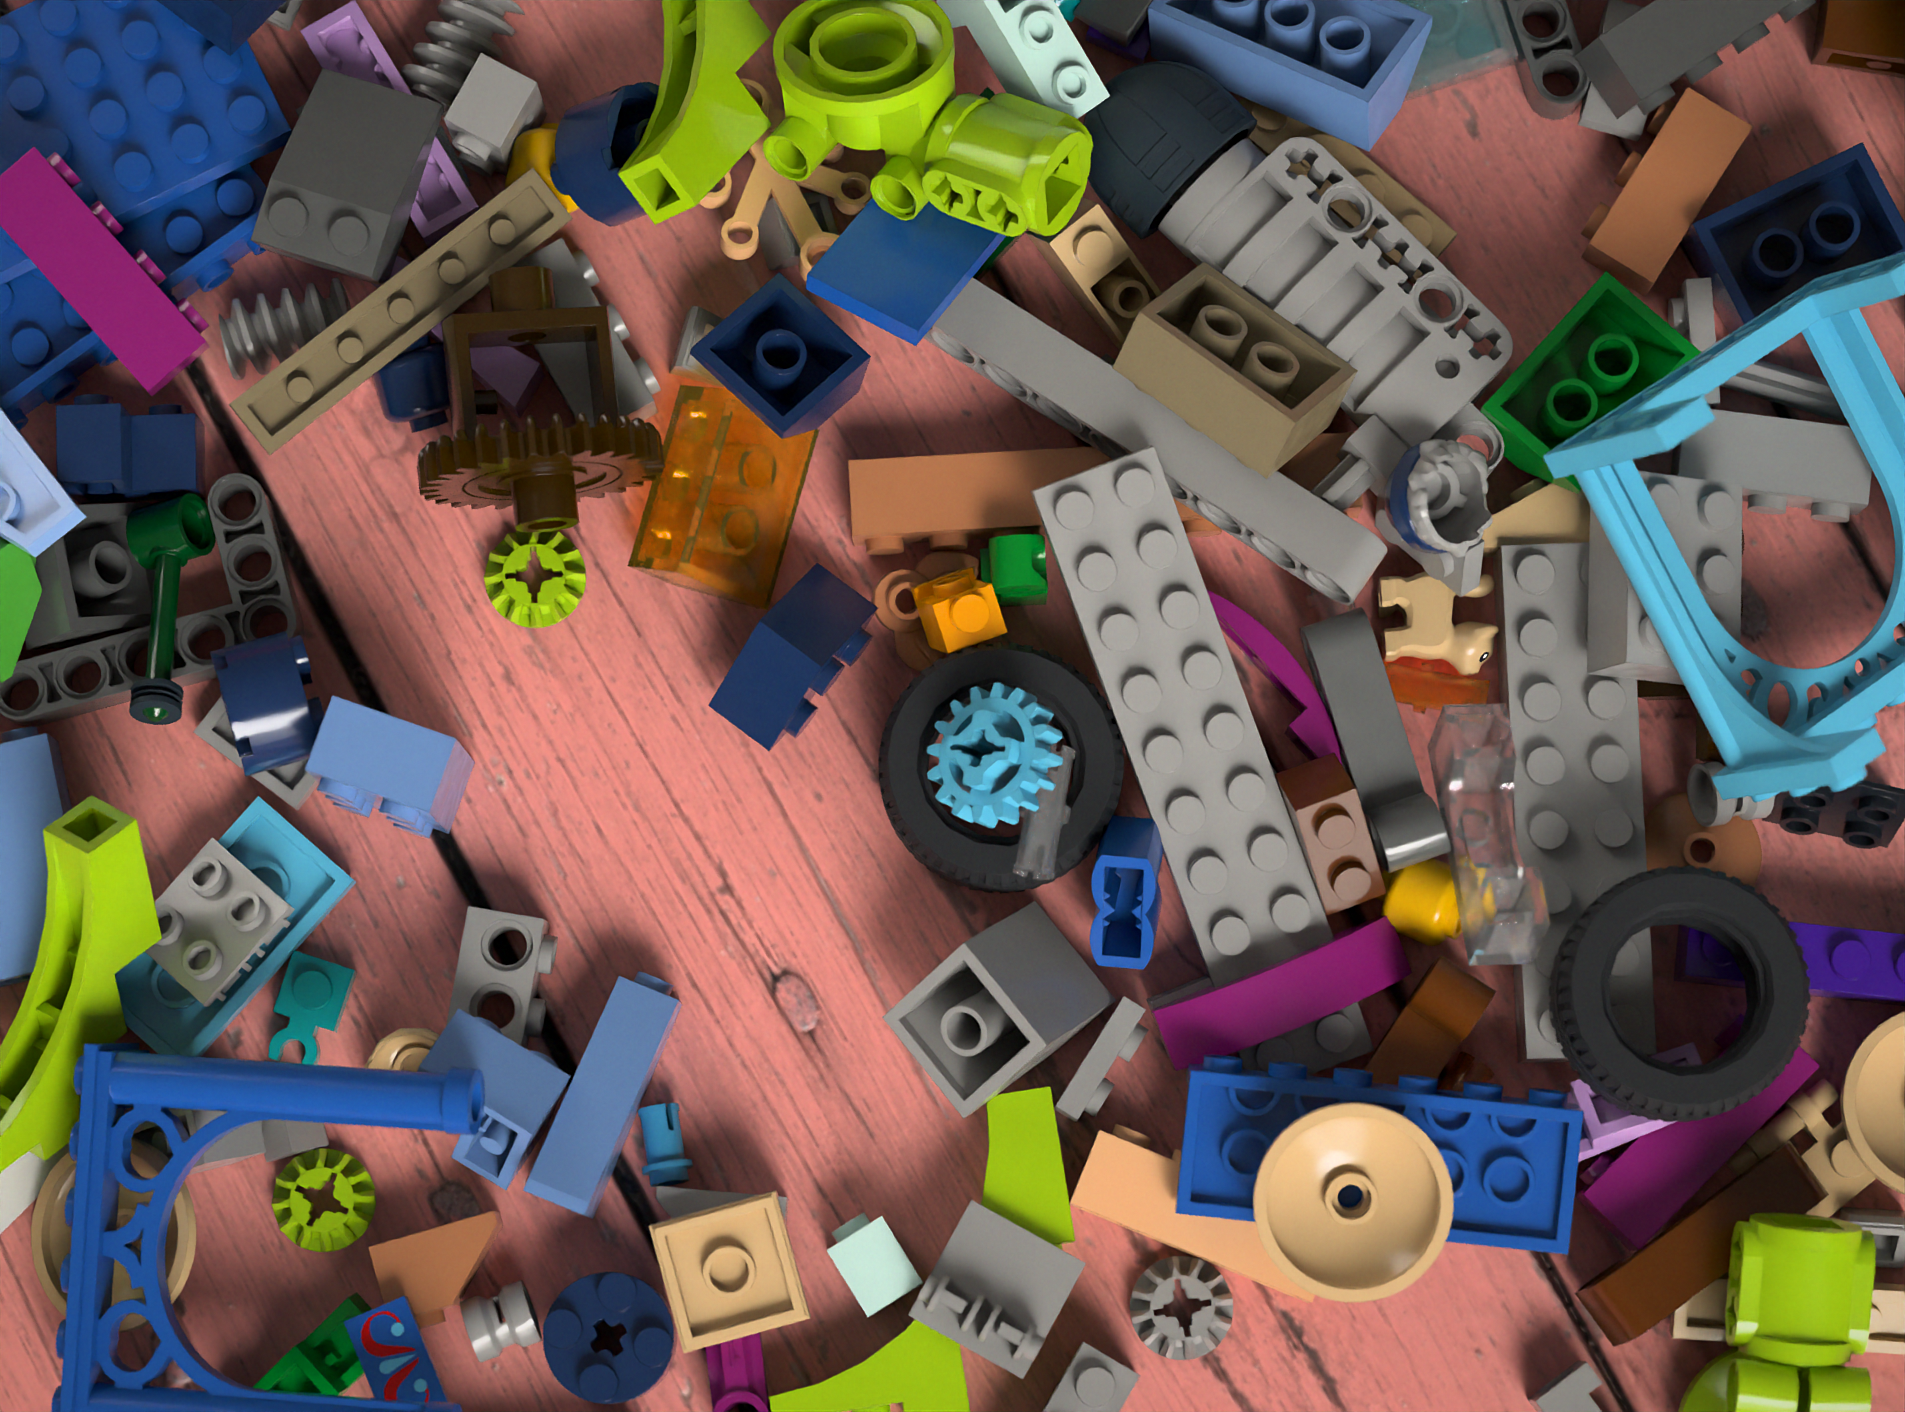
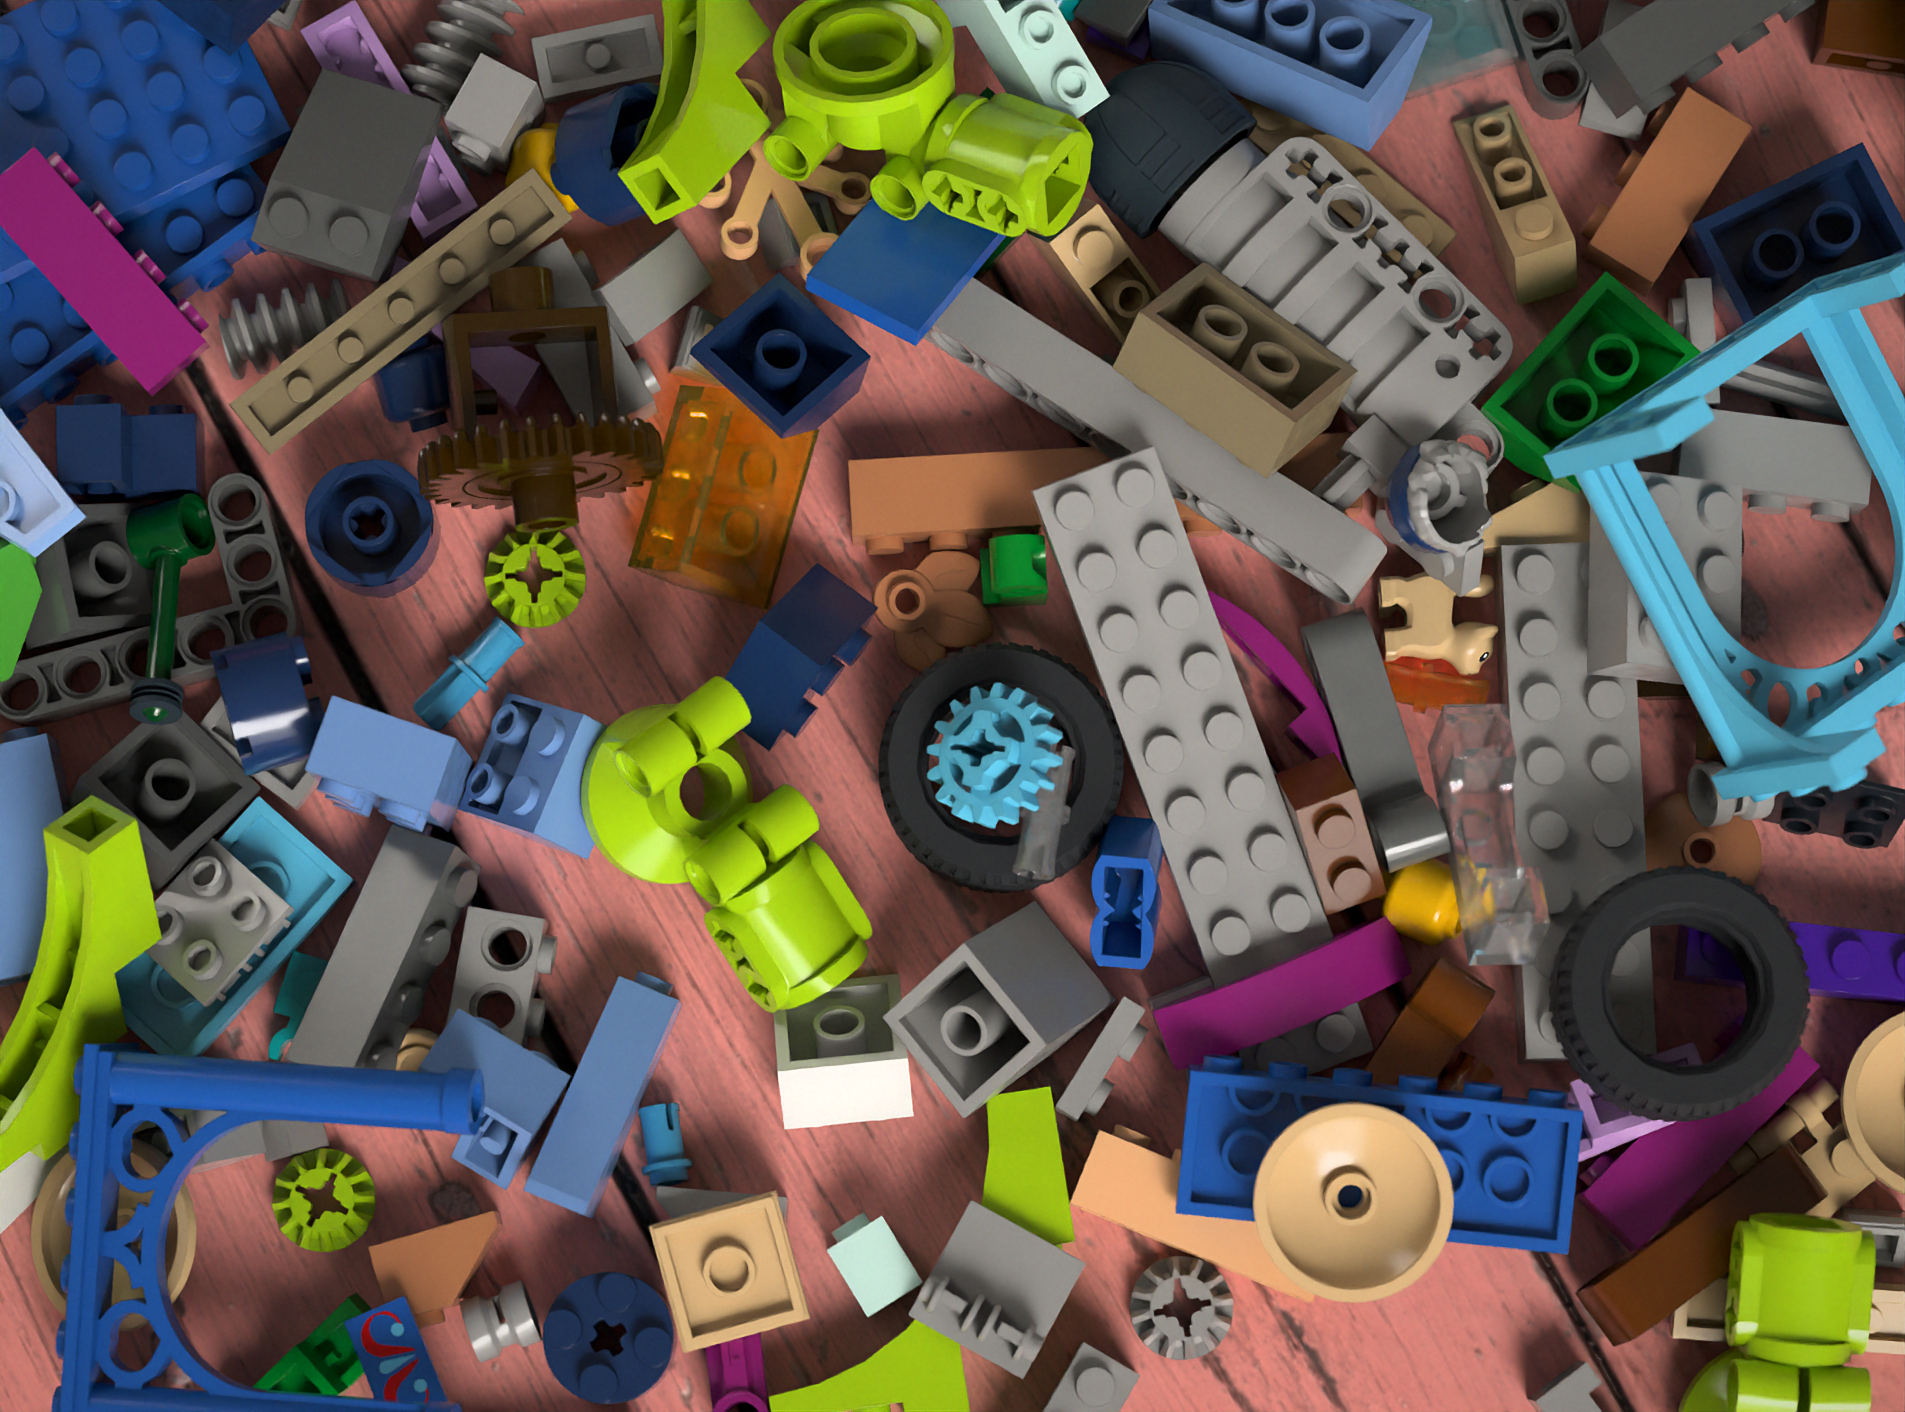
(176, 789): none -> dark grey slope
(364, 492): none -> dark blue brick
(386, 953): none -> dark grey brick
(467, 674): none -> dark azure axle
(534, 774): none -> medium blue slope
(598, 58): none -> light grey plate
(653, 287): none -> light grey slope
(771, 890): none -> lime piece
(842, 1057): none -> white slope
(958, 611): light orange brick -> none
(1517, 206): none -> tan slope

